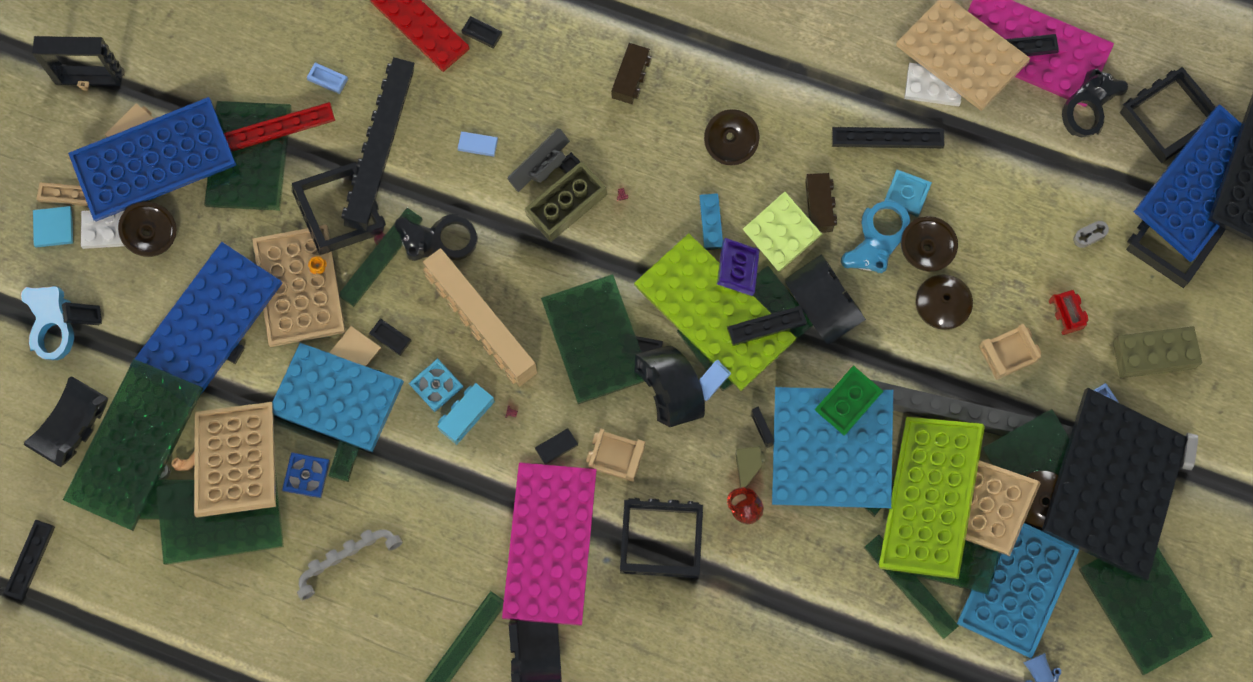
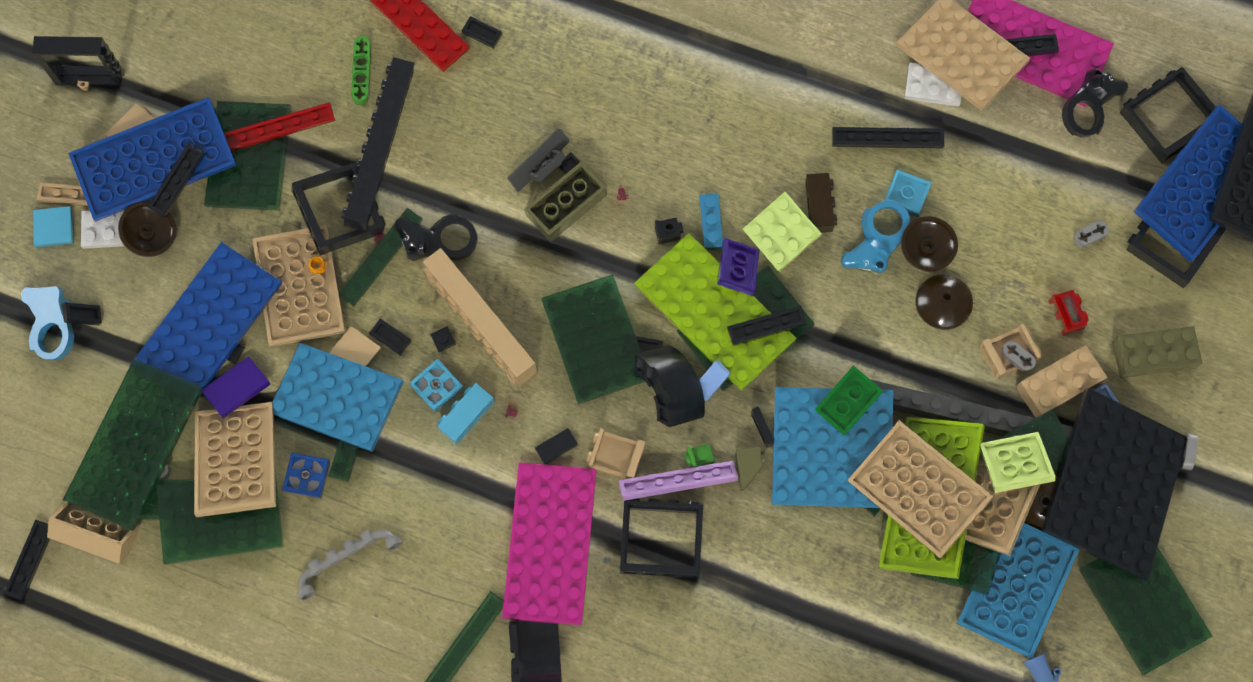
(68, 423): black panel -> none
(91, 533): none -> tan slope
(176, 180): none -> black tile
(184, 464): light nougat arm -> none
(235, 387): none -> dark purple tile
(327, 78): light blue tile -> none
(361, 70): none -> bright green beam
(443, 339): none -> black plate
(477, 144): light blue tile -> none
(631, 73): dark brown brick -> none
(664, 235): none -> black brick
(678, 480): none -> lavender plate
(699, 456): none -> bright green bracket
(743, 141): dark brown dish -> none
(748, 510): clear red helmet -> none
(823, 299): black panel -> none
(916, 593): clear green tile -> none
(920, 489): none -> tan plate
(1017, 462): none -> yellowish green plate
(1021, 353): none -> light grey beam
(1061, 381): none -> tan brick

